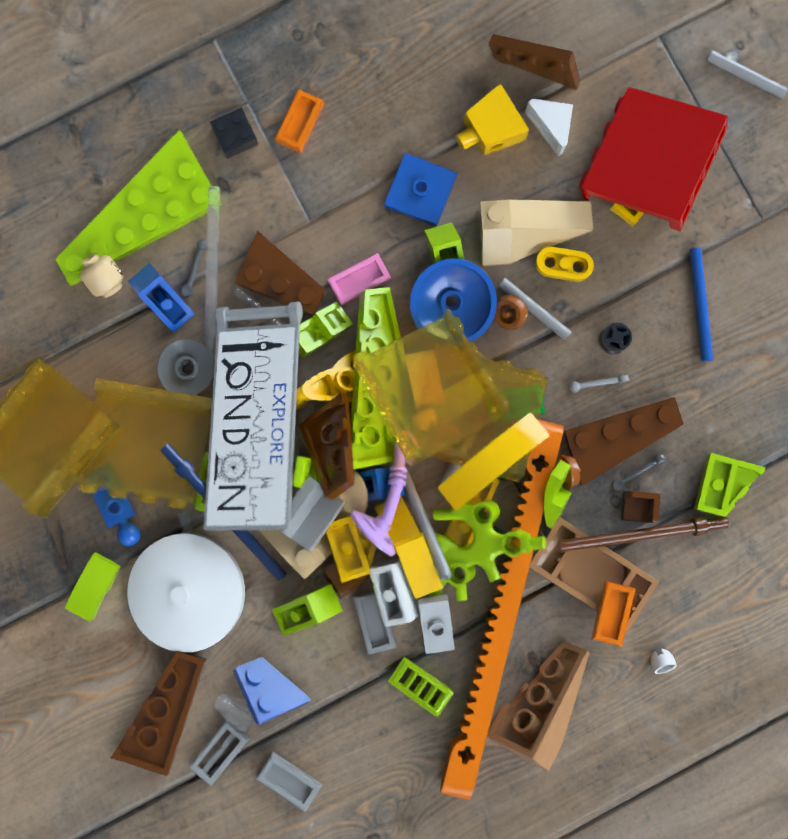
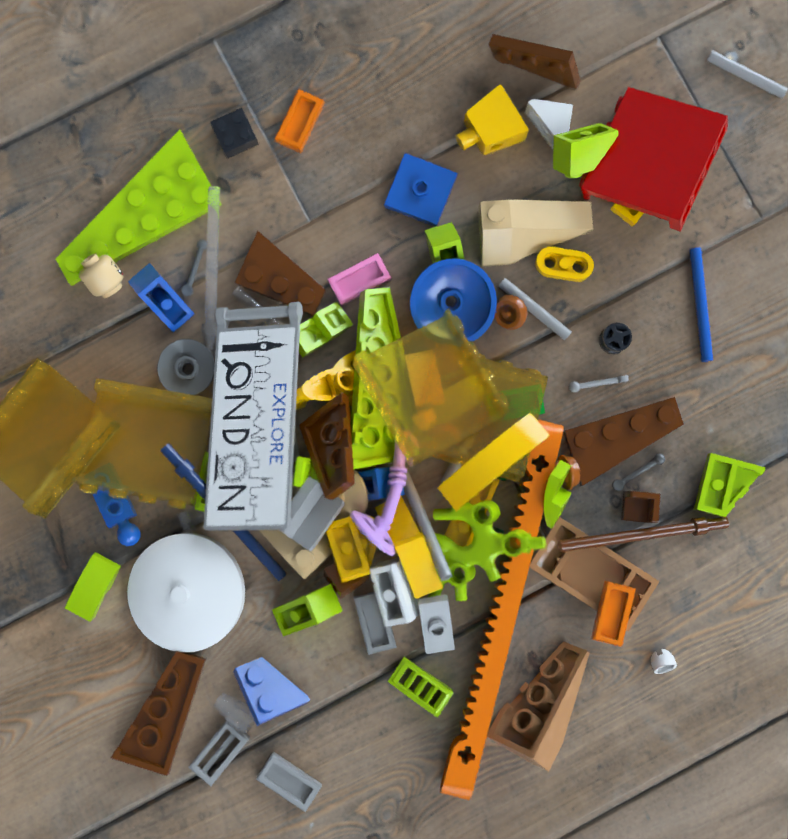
(581, 149): none -> lime slope

